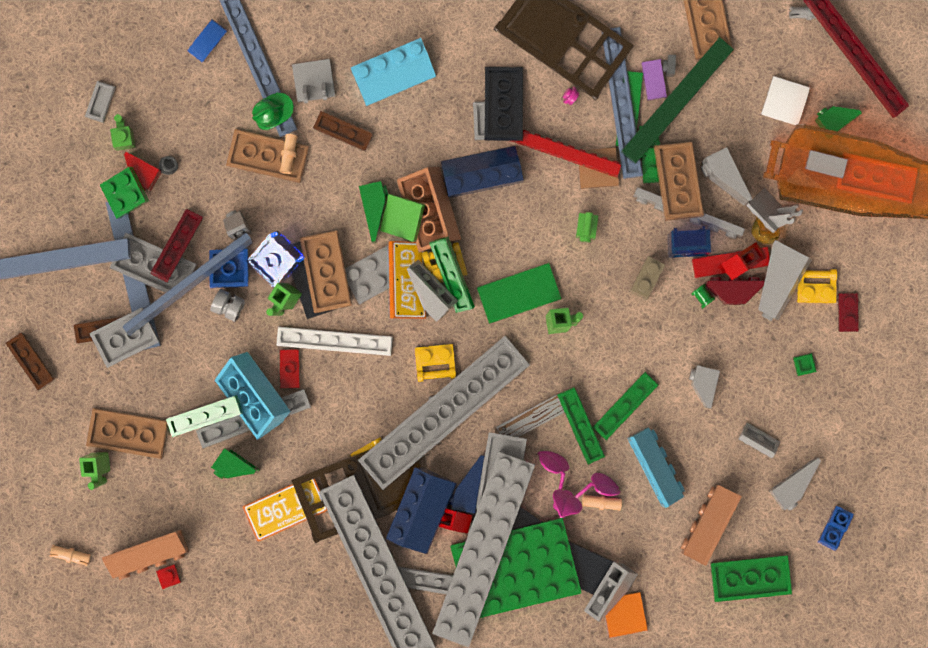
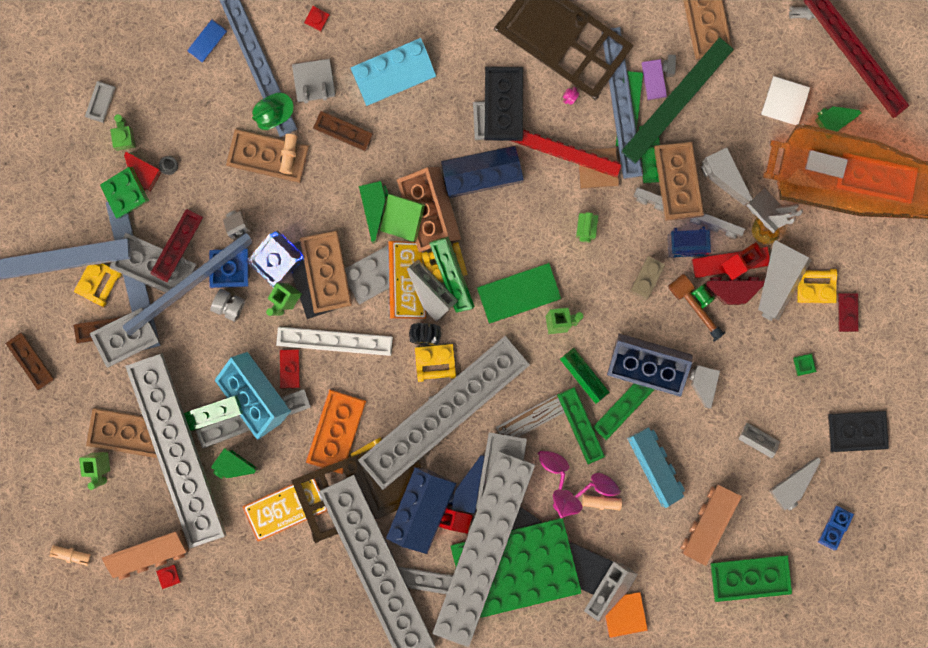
(91, 281): none -> yellow plate
(176, 450): none -> light grey plate
(316, 19): none -> red plate
(335, 429): none -> orange tile
(425, 334): none -> black gear
(584, 375): none -> green plate
(650, 365): none -> dark blue slope
(681, 289): none -> dark orange piece
(858, 431): none -> black tile

